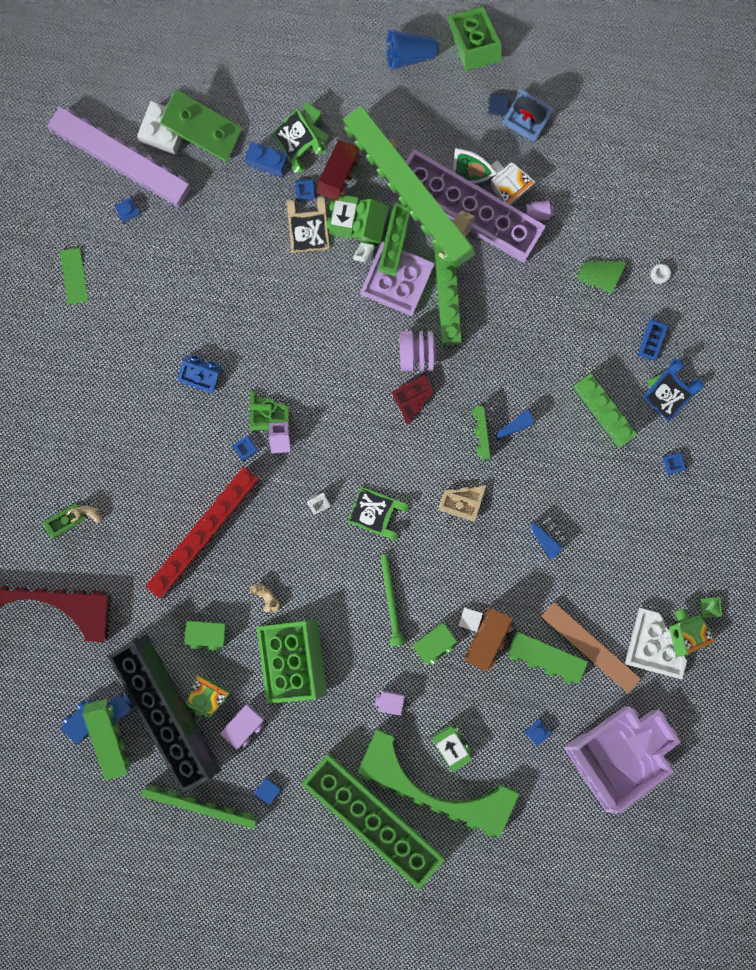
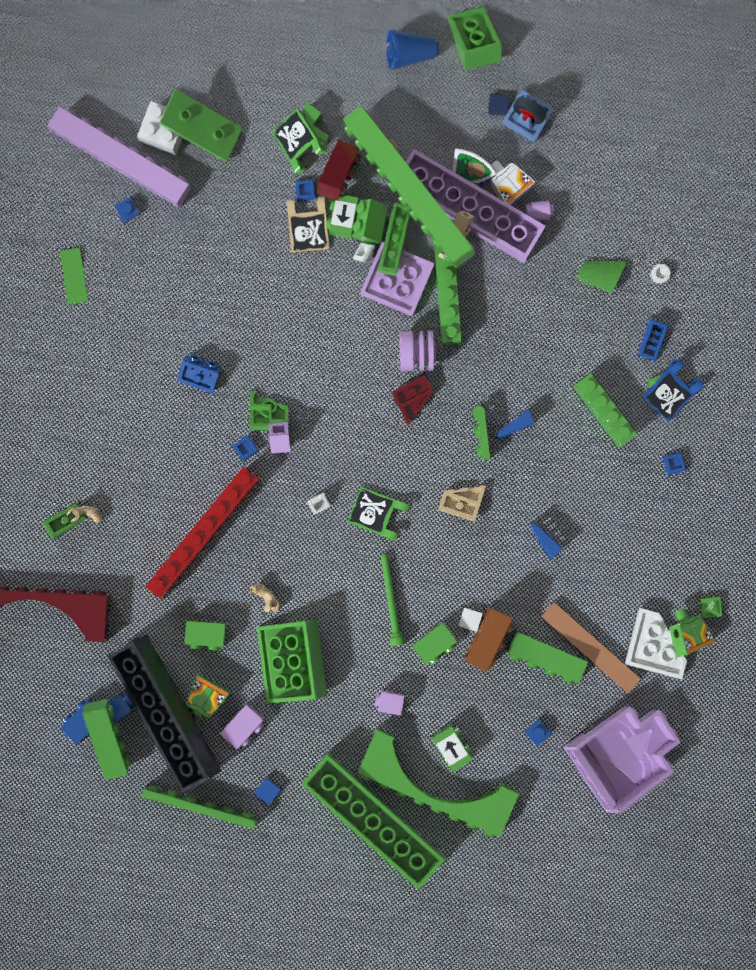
(266, 159): blue brick -> none

